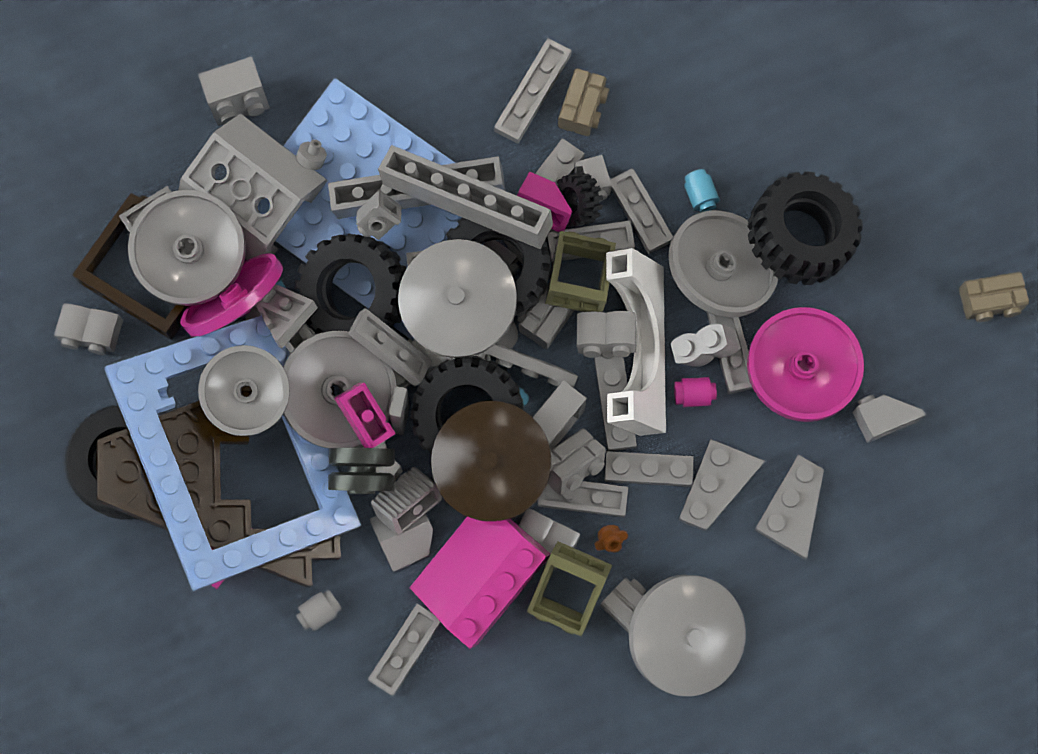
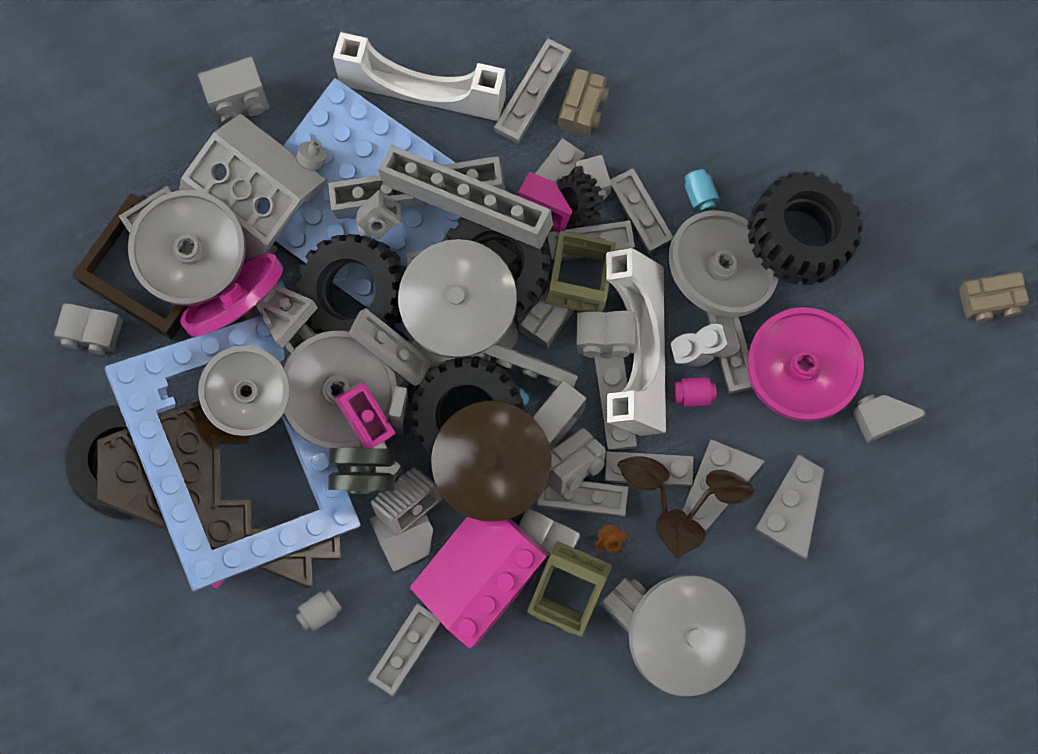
(365, 69): none -> white arch
(674, 527): none -> dark brown plant

